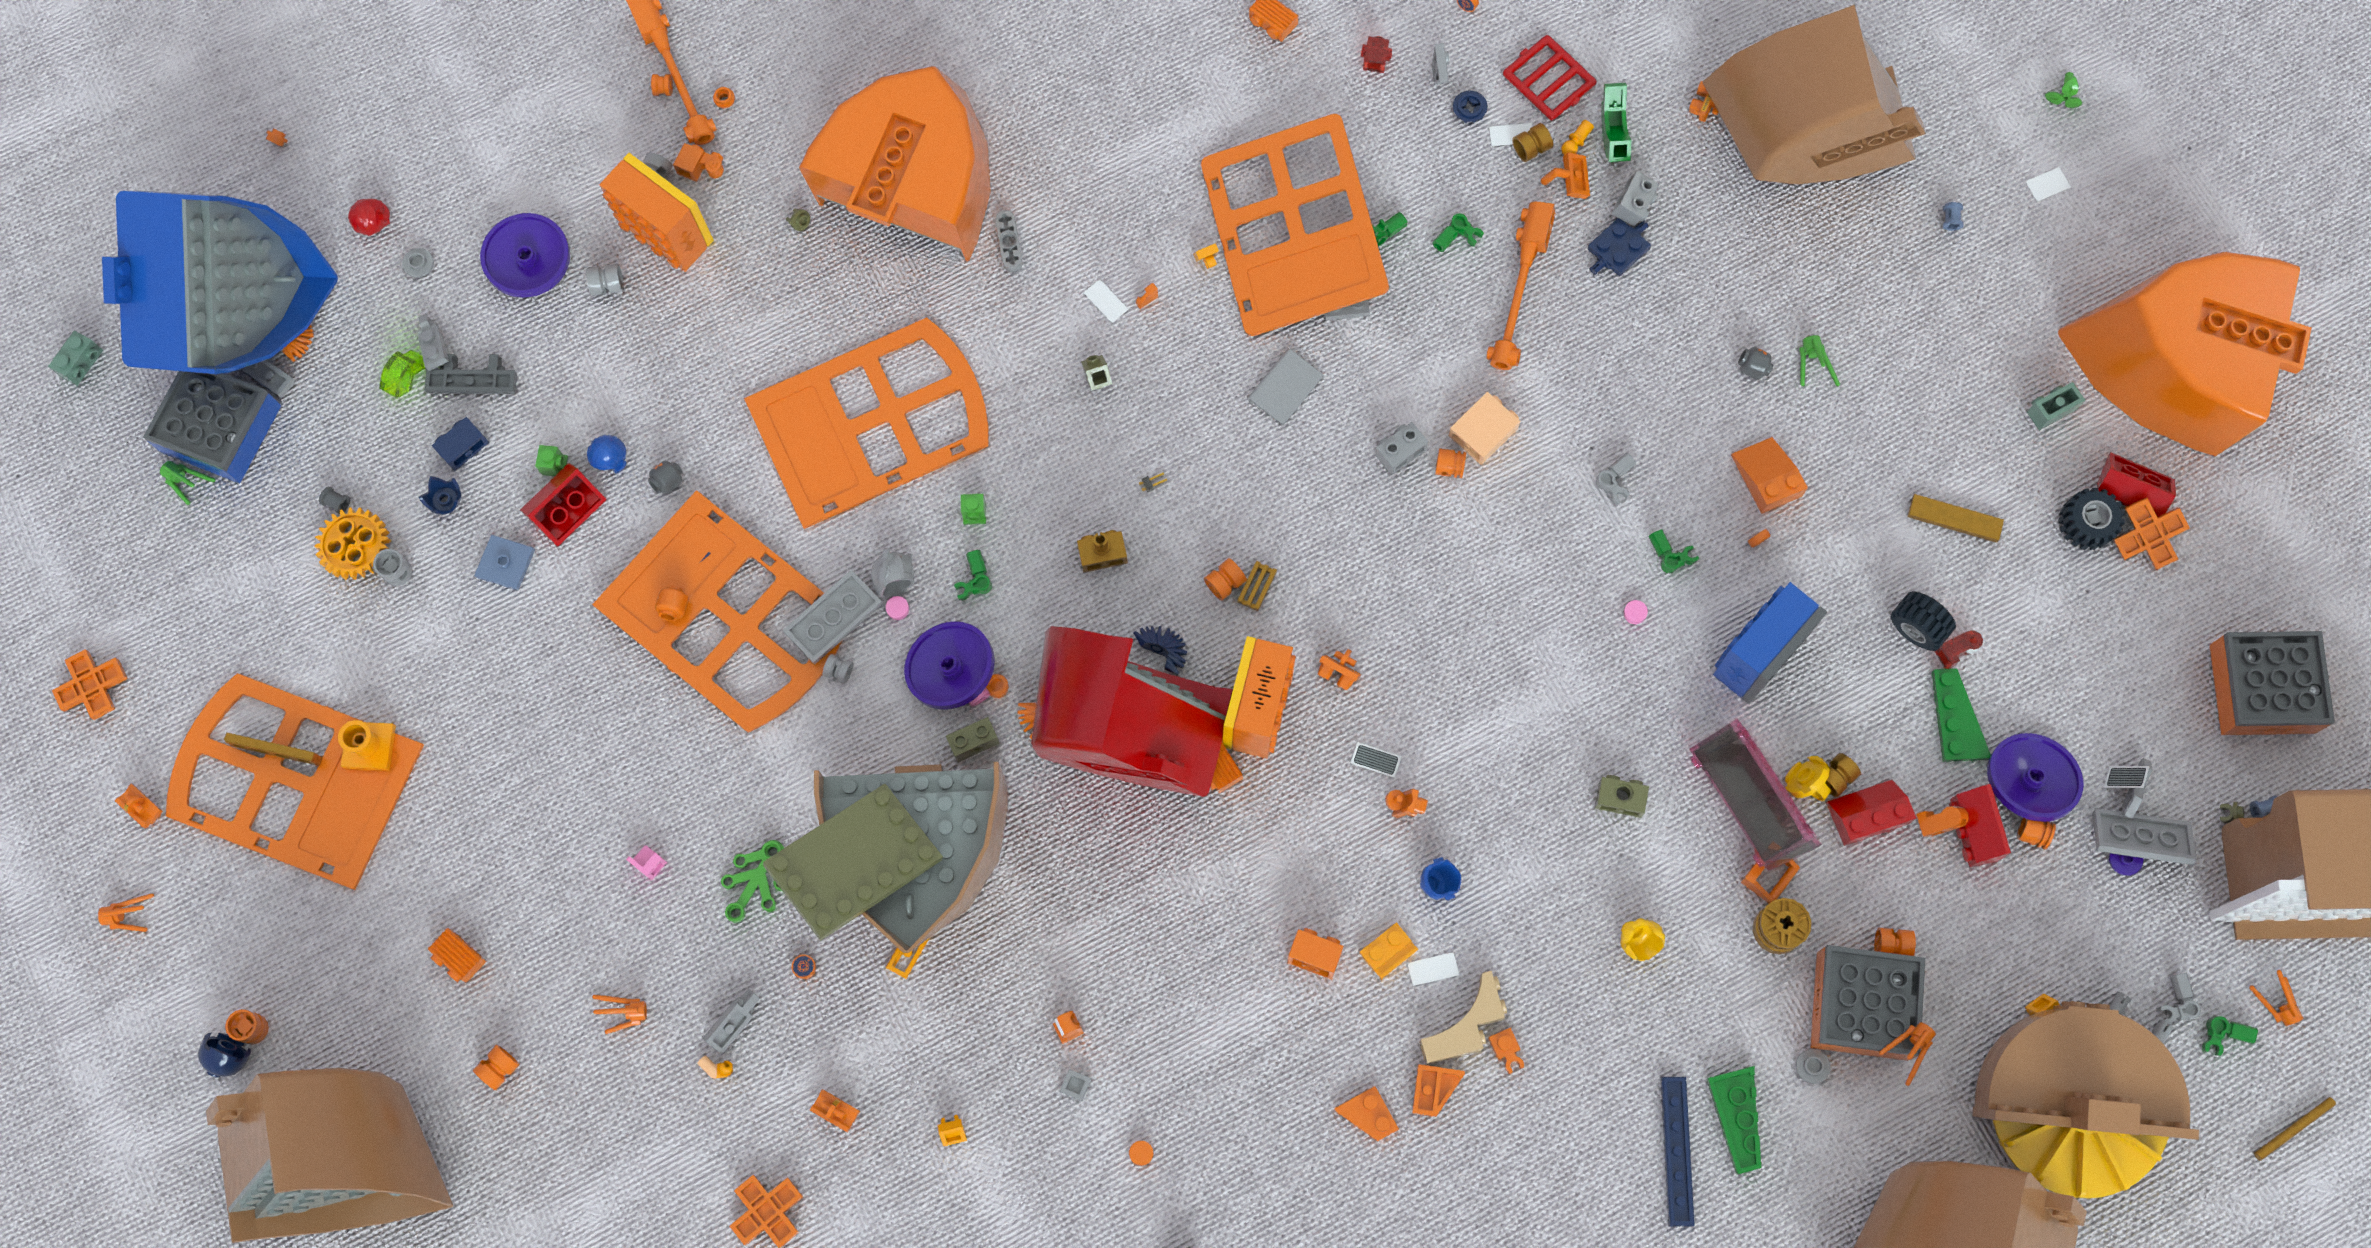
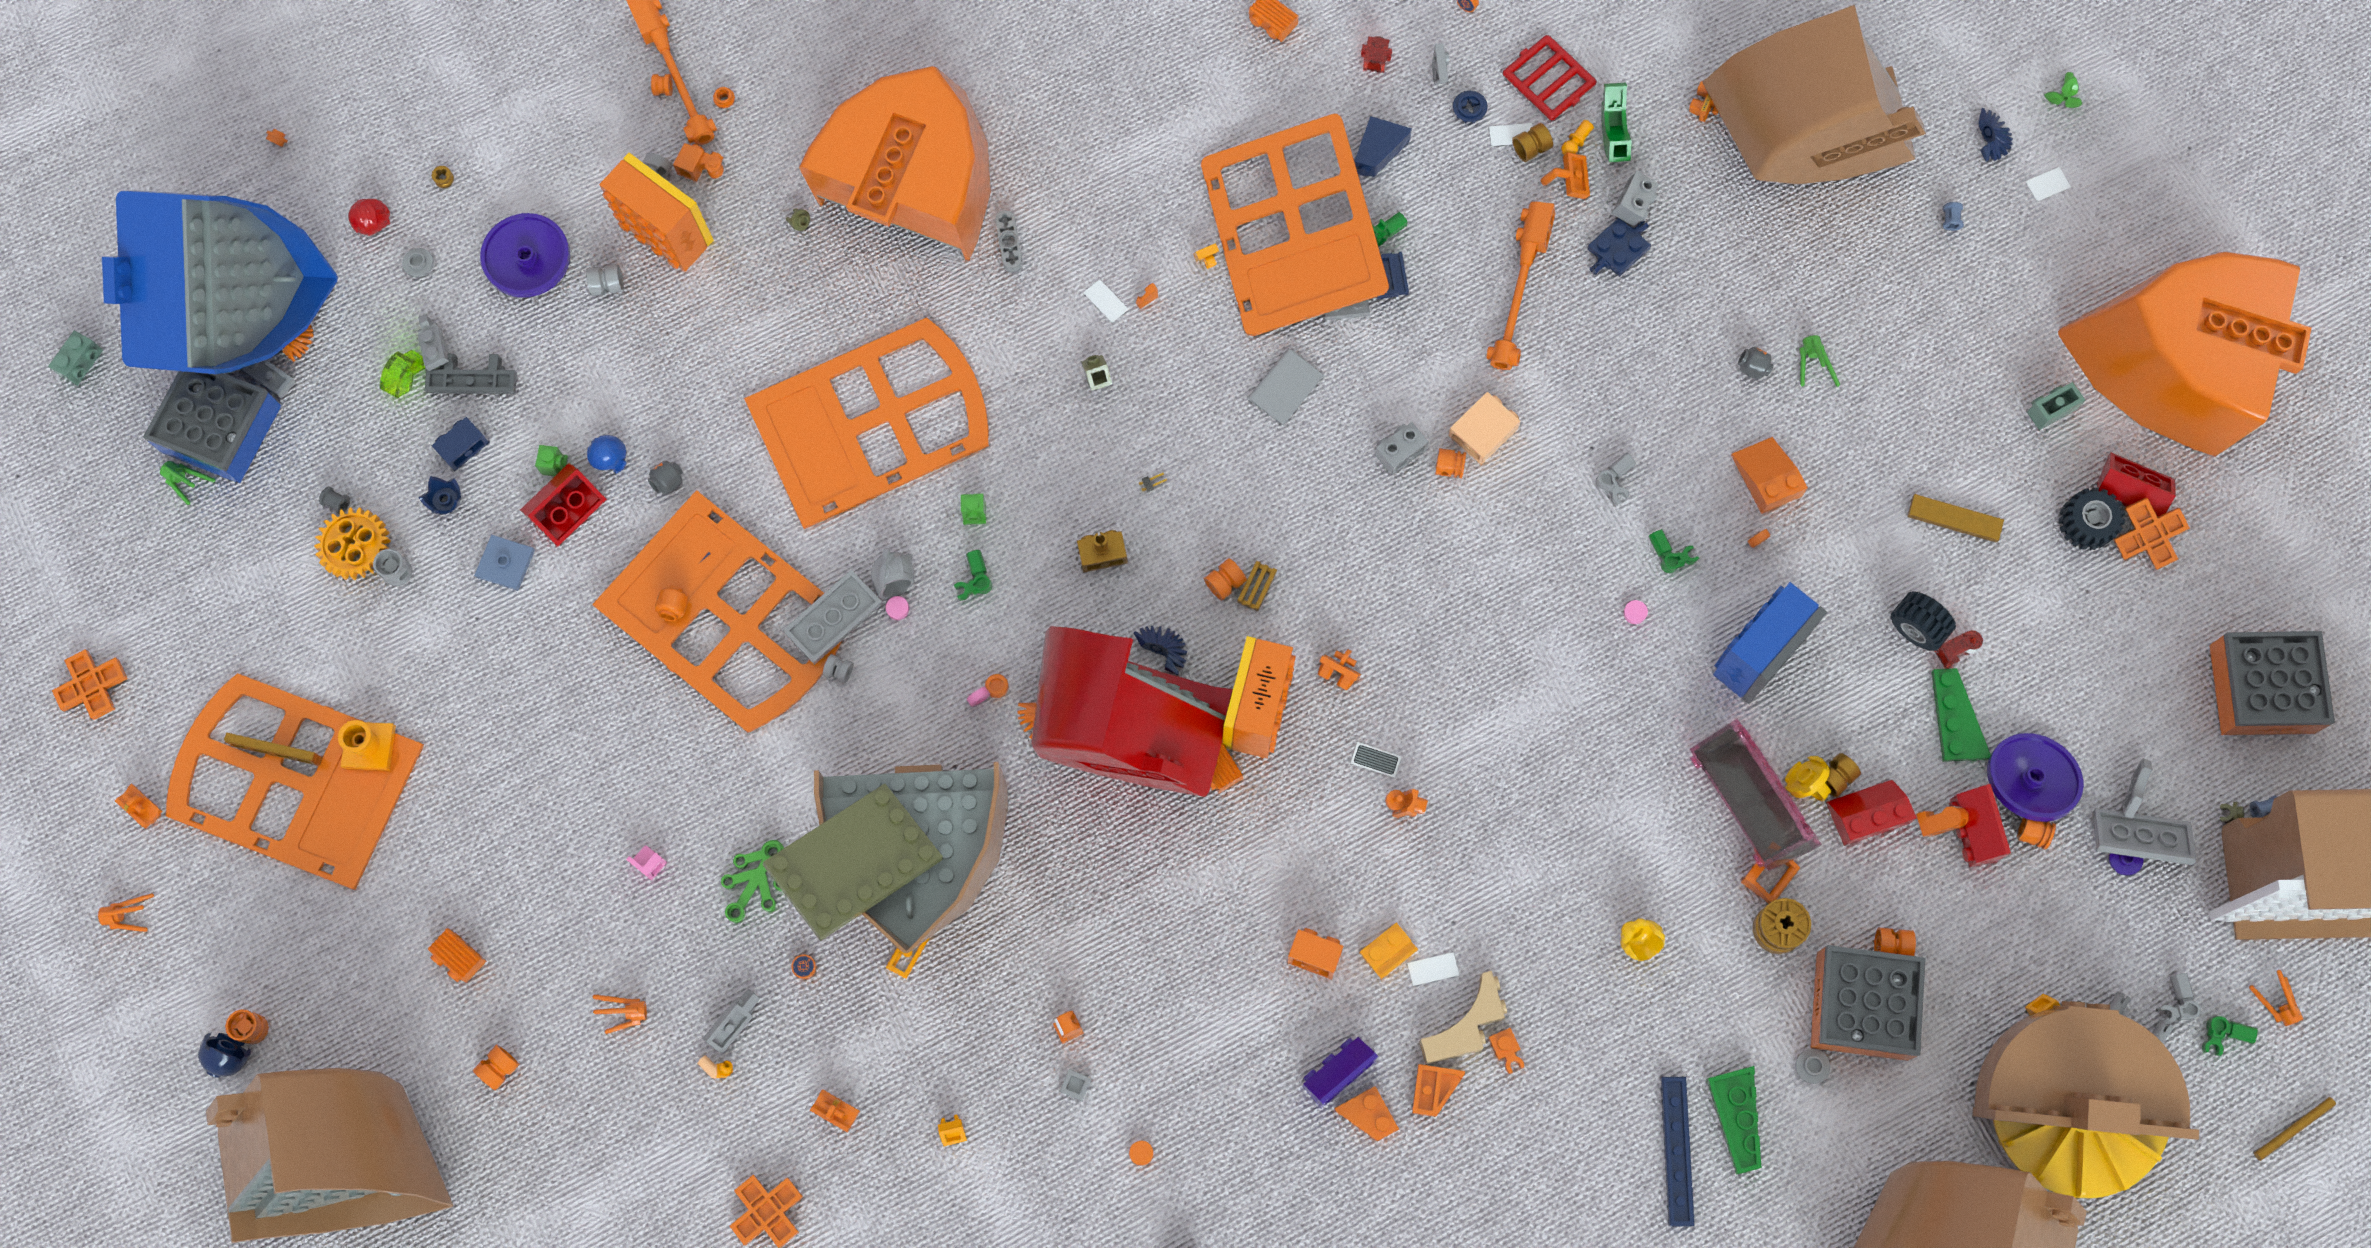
(445, 171): none -> pearl gold bush
(949, 665): dark purple dish -> none
(972, 739): olive brick -> none
(1339, 1071): none -> dark purple slope
(1380, 145): none -> dark blue slope
(1395, 274): none -> dark blue plate
(1440, 880): blue cap -> none
(1458, 225): green bar -> none
(1609, 801): olive brick -> none
(1921, 1038): orange plant -> none
(1996, 137): none -> dark blue hair
(2126, 777): sticker -> none

